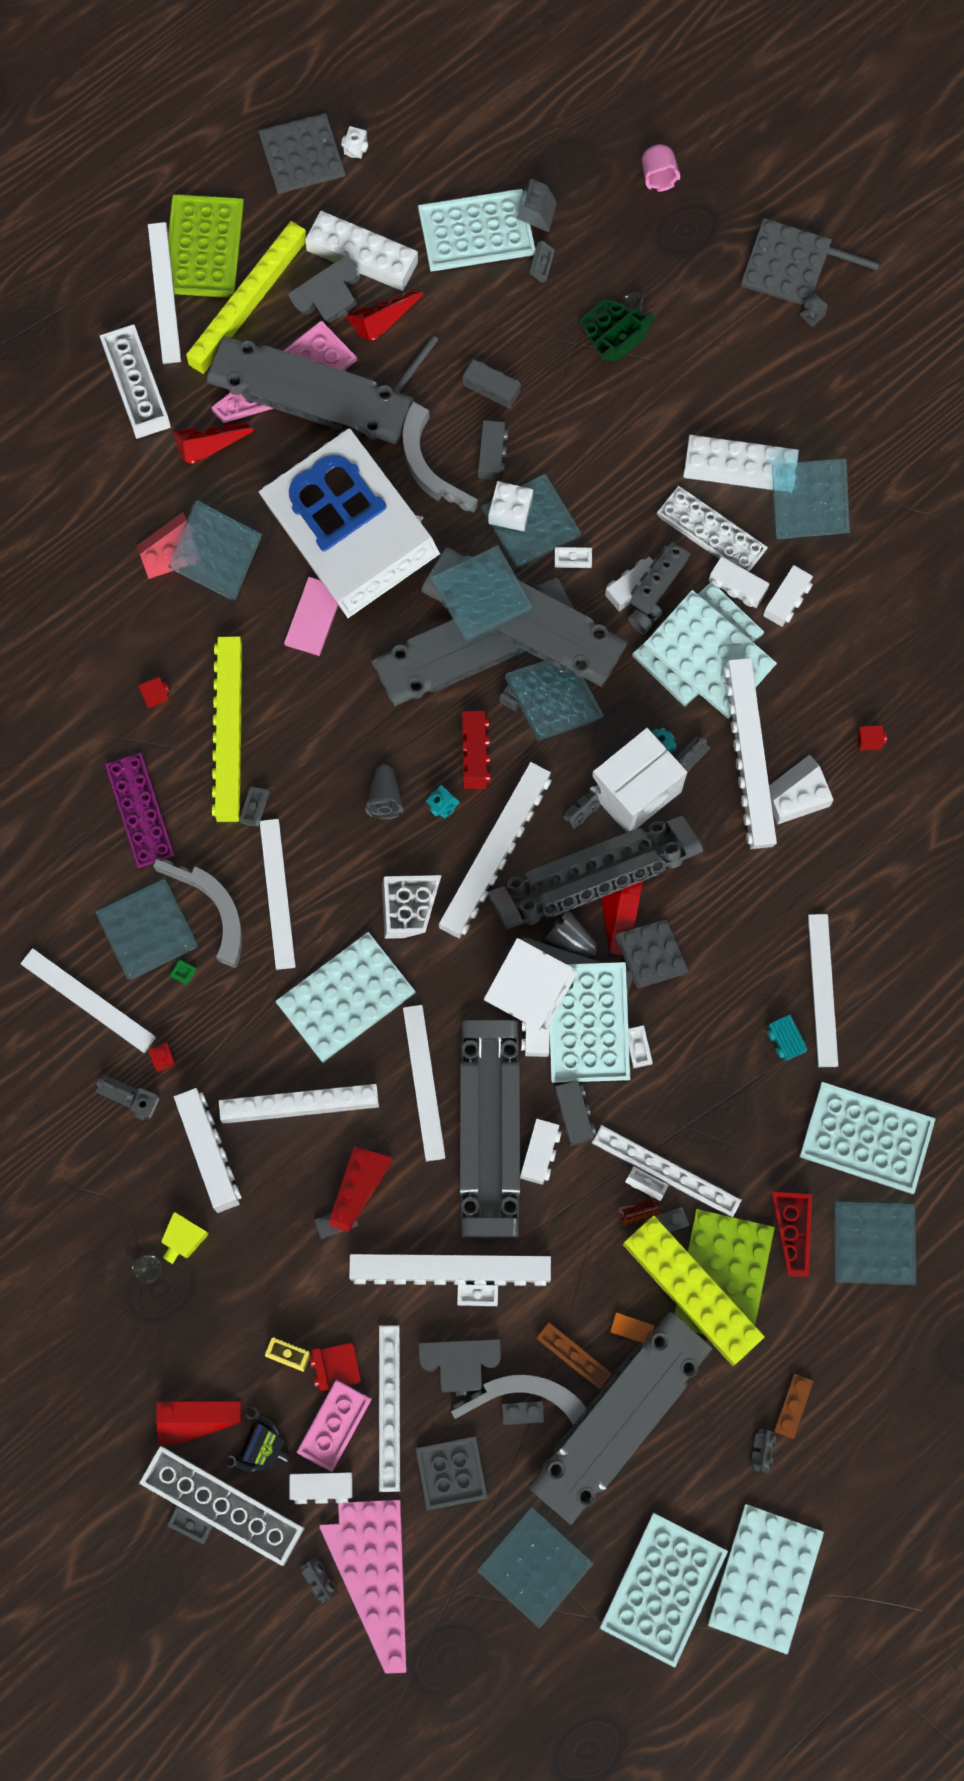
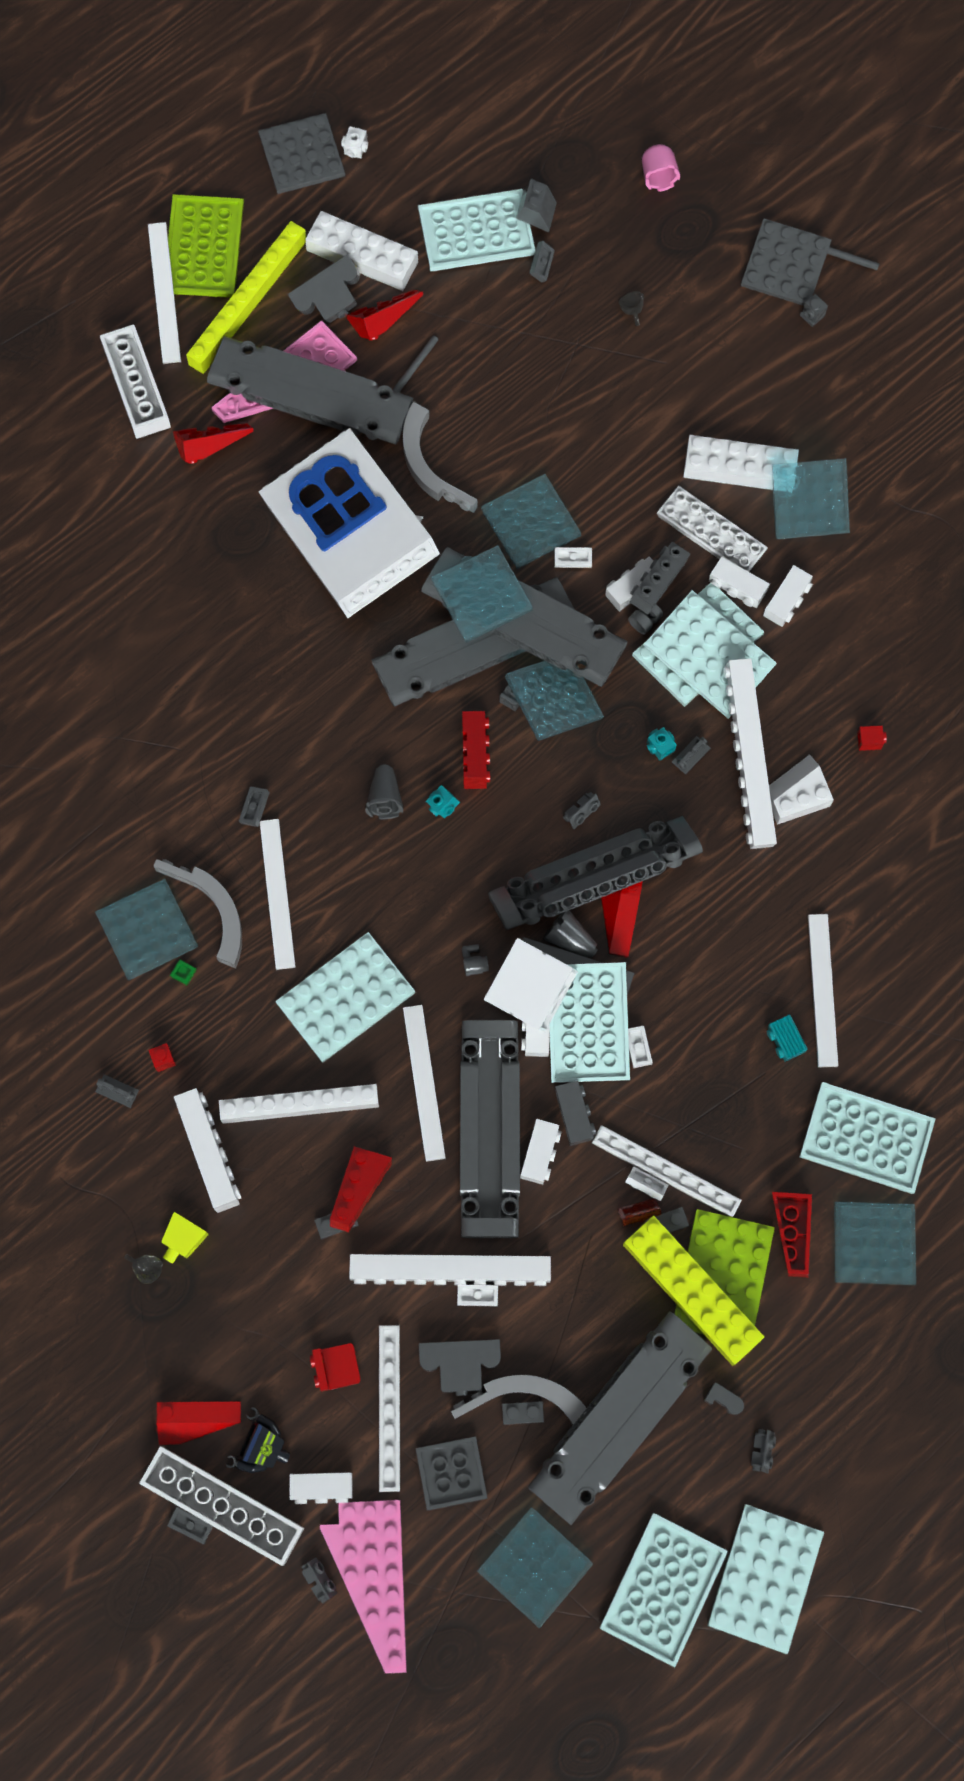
(88, 1000): white tile -> none
(139, 810): magenta plate -> none
(146, 1112): dark grey brick -> none
(154, 692): red brick -> none
(159, 547): coral wedge -> none
(215, 550): clear light blue plate -> none
(227, 729): neon yellow brick -> none
(288, 1354): light yellow brick -> none
(312, 618): bright pink tile -> none
(334, 1425): bright pink tile -> none
(407, 904): white wedge -> none
(474, 964): none -> dark grey piece
(491, 383): dark grey brick -> none
(492, 450): dark grey brick -> none
(493, 853): white brick -> none
(510, 506): white brick -> none
(574, 1356): dark orange plate -> none
(615, 328): dark green wedge -> none
(630, 1328): orange tile -> none
(638, 781): white piece -> none
(651, 953): dark grey plate -> none
(731, 1402): none -> dark grey leg
(793, 1406): dark orange plate -> none

